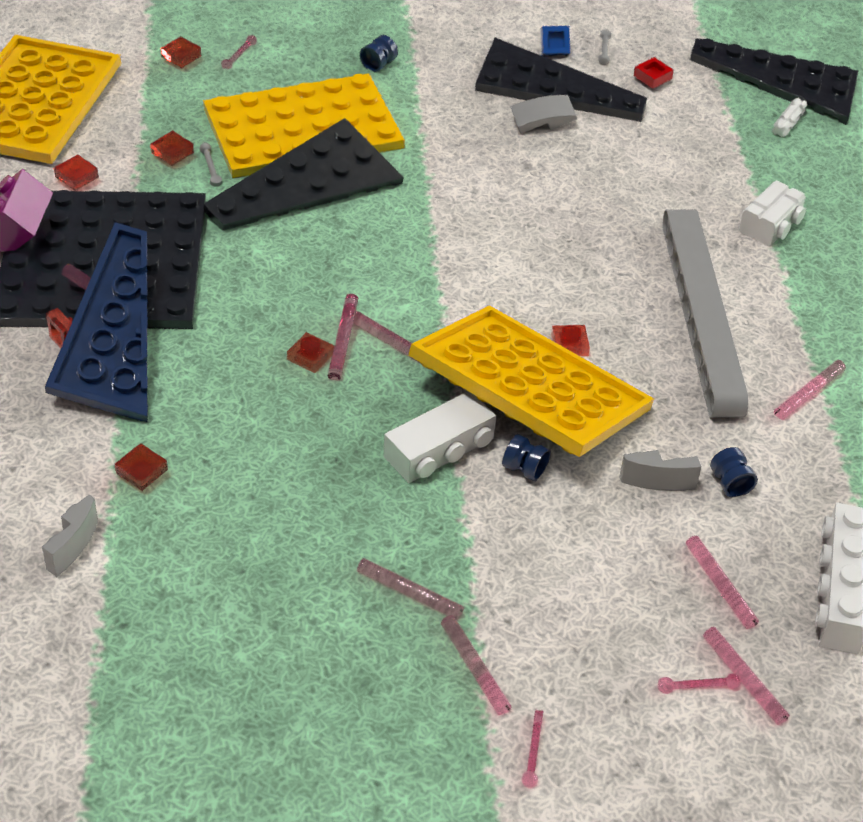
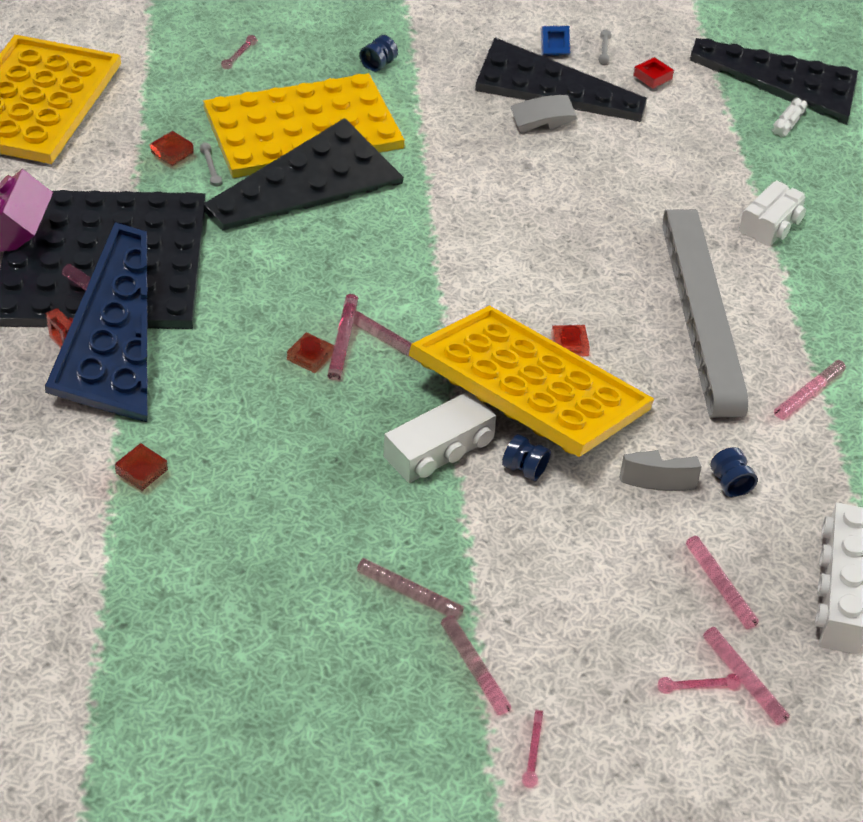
(76, 172): clear red plate -> none
(78, 528): light grey slope -> none
(181, 52): clear red plate -> none

